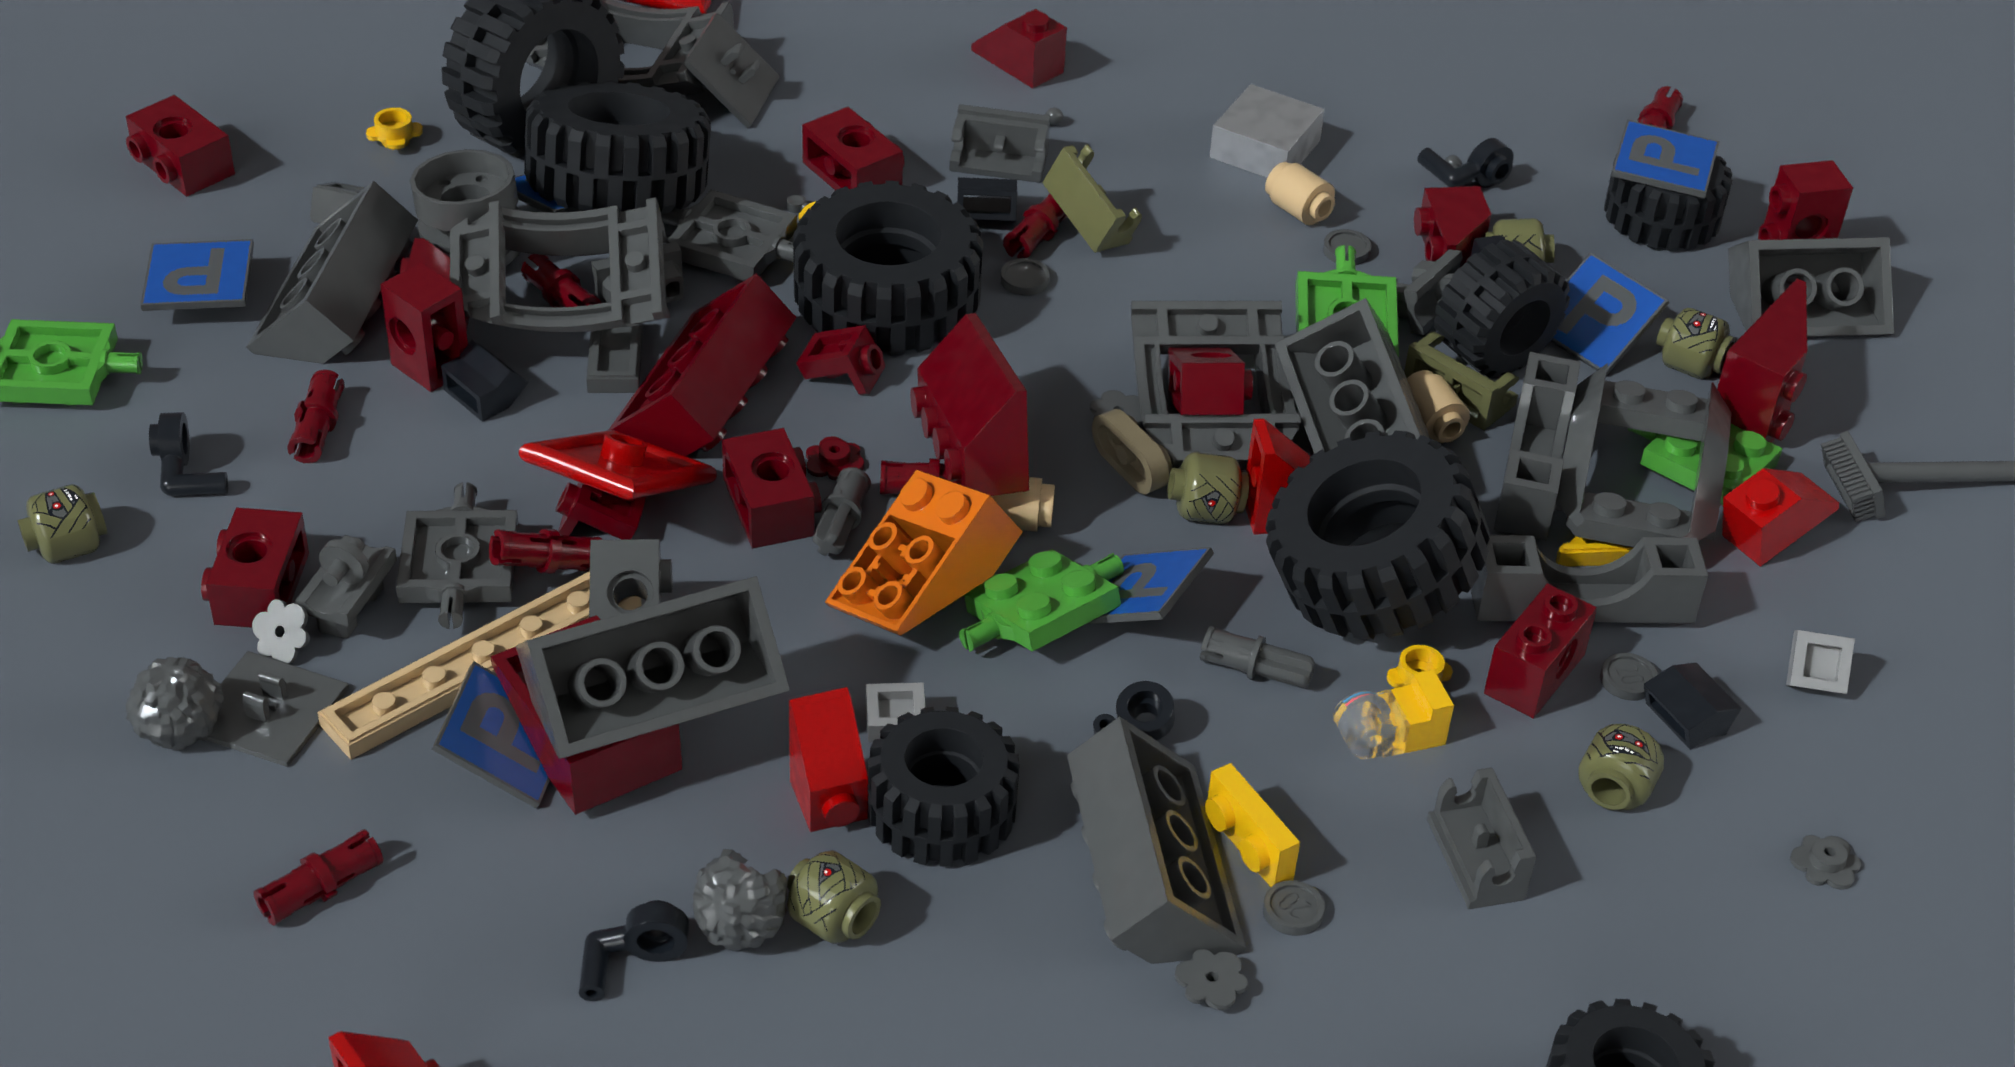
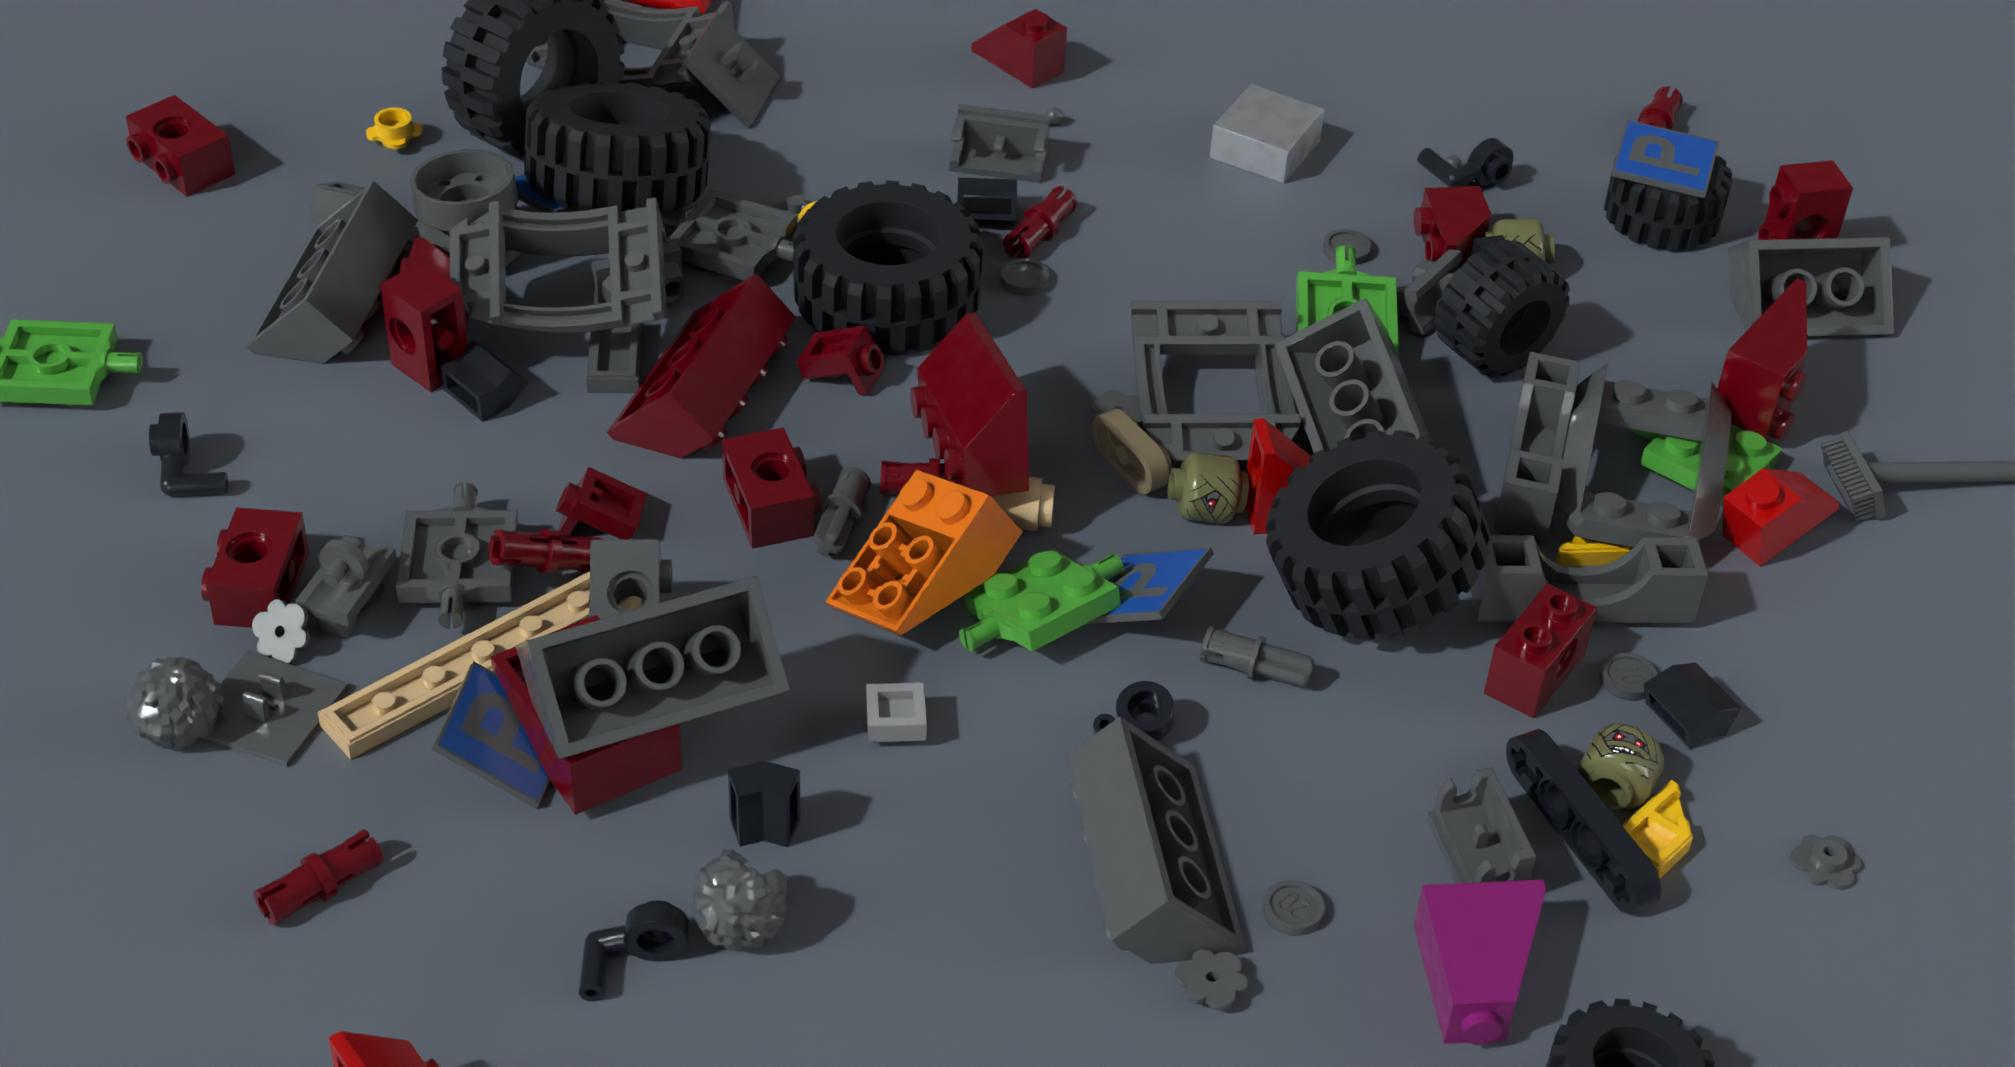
(62, 523): olive head -> none
(197, 275): blue piece -> none
(316, 416): dark red pin -> none
(557, 285): dark red pin -> none
(618, 464): red piece -> none
(764, 803): none -> black piece
(827, 760): red slope -> none
(833, 457): dark red plant -> none
(833, 897): olive head -> none
(850, 151): dark red brick -> none
(940, 820): black tyre -> none
(1086, 201): olive hinge -> none
(1208, 381): dark red brick -> none
(1251, 826): yellow plate -> none
(1300, 192): tan brick -> none
(1396, 718): leg -> none
(1418, 659): yellow plate -> none
(1439, 406): tan brick -> none
(1476, 953): none -> magenta slope
(1481, 395): olive hinge -> none
(1583, 821): none -> black beam
(1605, 313): blue piece -> none
(1662, 829): none -> yellow tile
(1695, 343): olive head -> none
(1820, 661): light grey plate -> none

